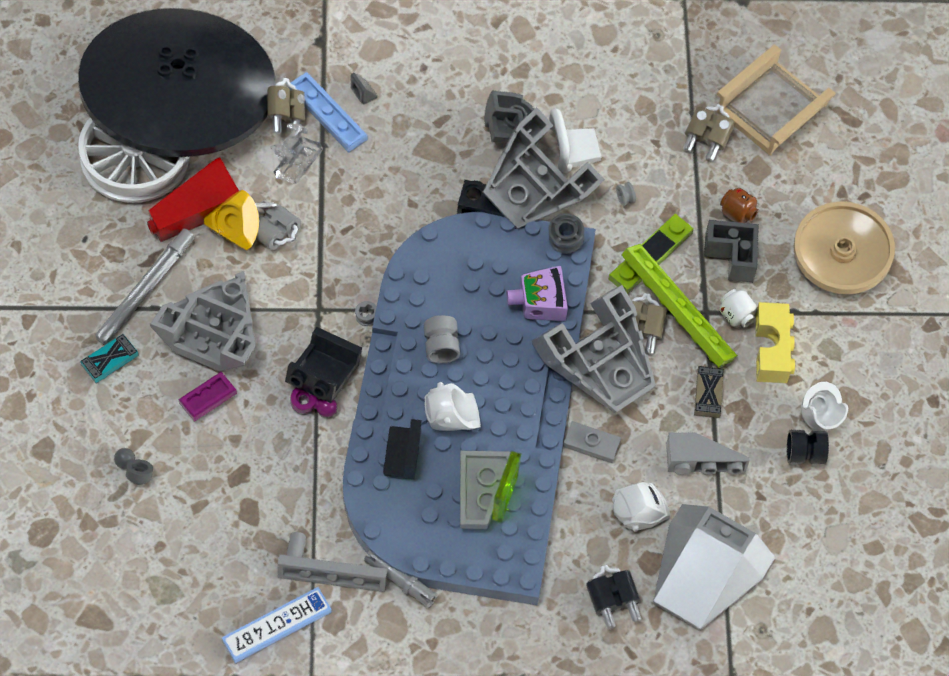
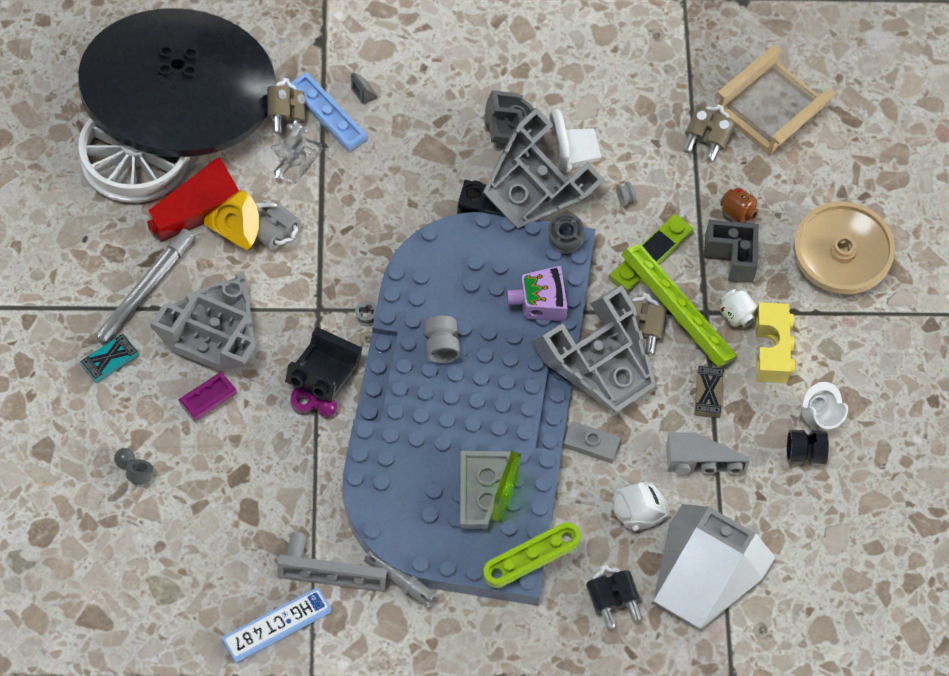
(402, 450): black panel -> none
(451, 409): white helmet -> none
(531, 555): none -> lime plate

